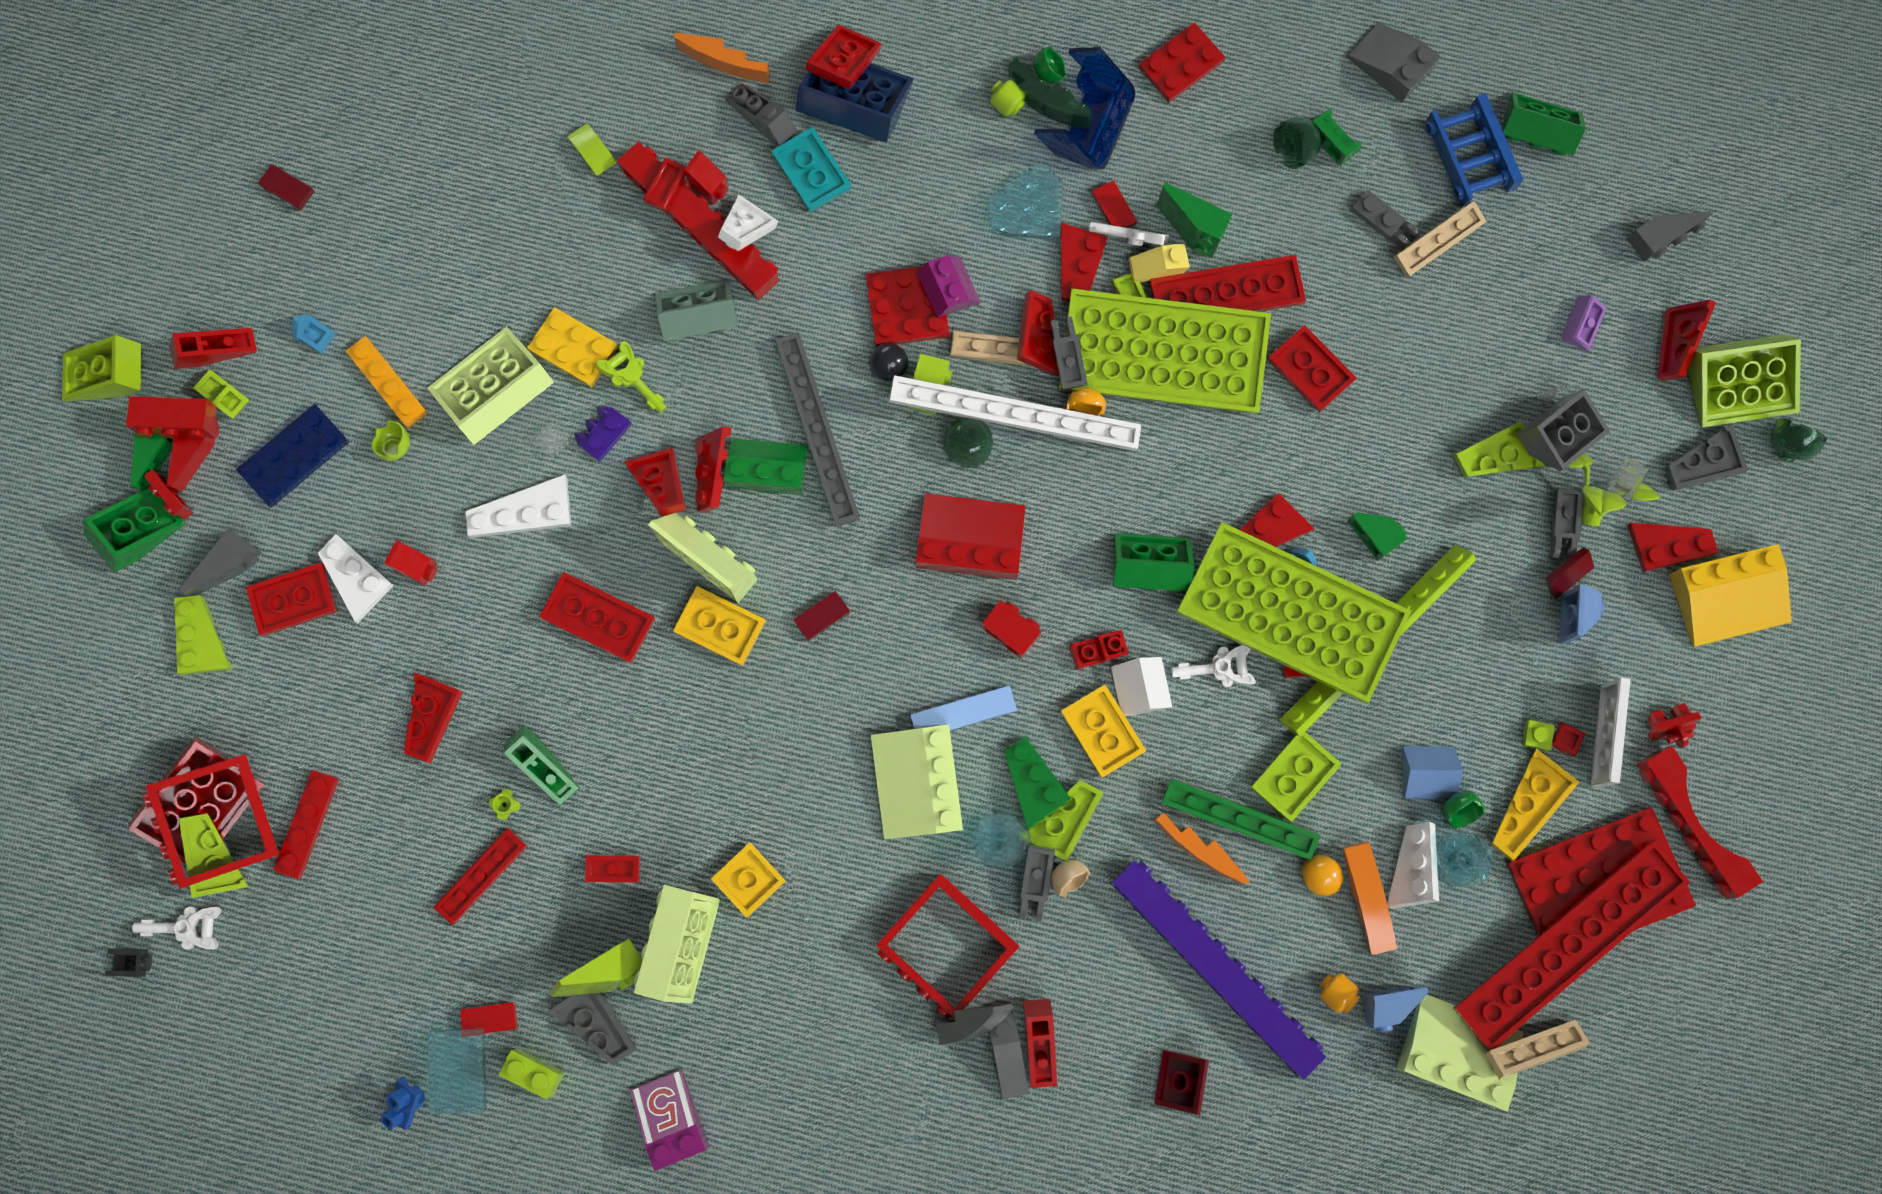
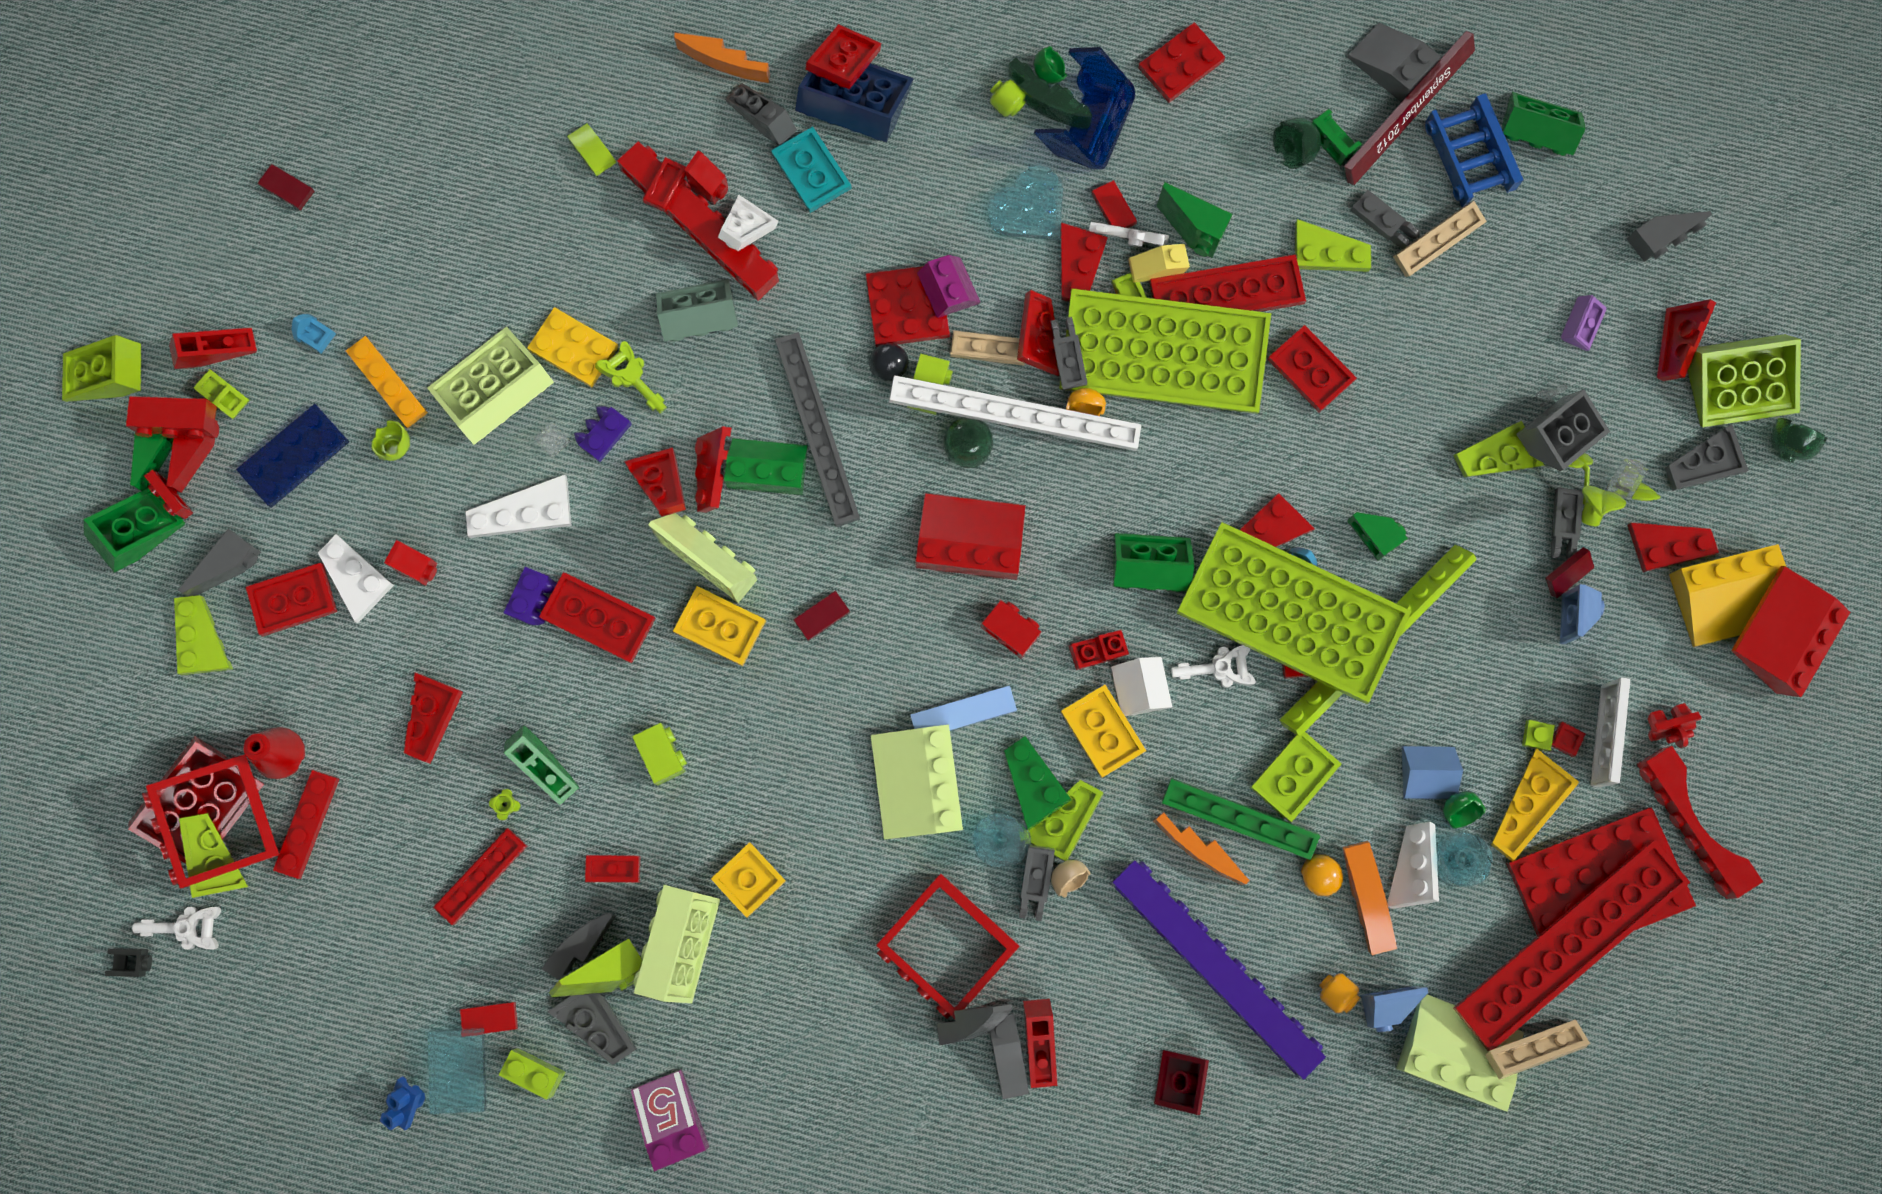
(275, 752): none -> red cone
(529, 596): none -> dark purple plate
(578, 946): none -> dark grey slope
(660, 754): none -> lime brick
(1328, 250): none -> lime wing
(1409, 108): none -> dark red tile
(1790, 632): none -> red slope

